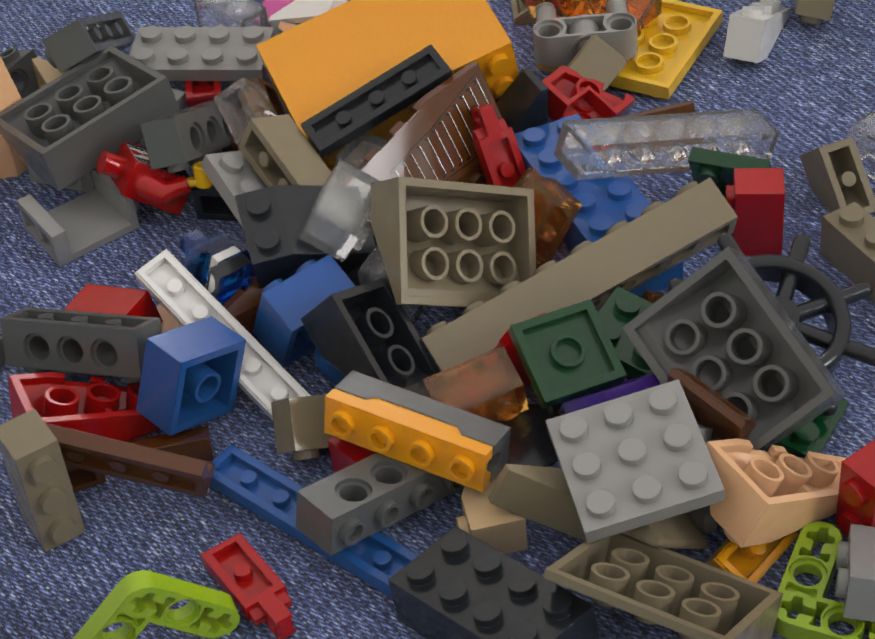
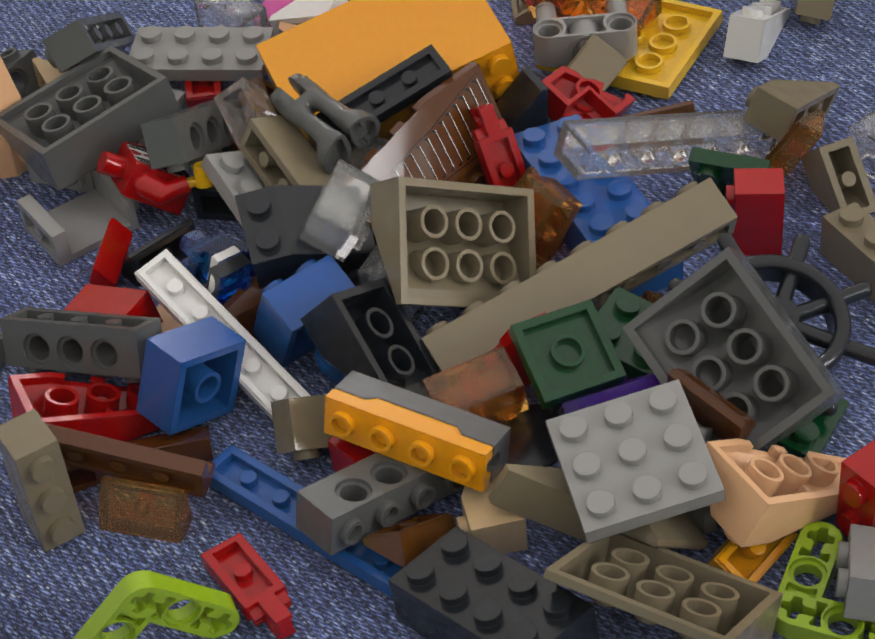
(111, 254): none -> red slope
(143, 509): none -> clear orange slope
(169, 240): none -> black slope
(358, 125): none -> dark grey piece
(409, 537): none -> reddish brown slope
(781, 103): none -> dark tan slope
(797, 142): none -> clear orange slope

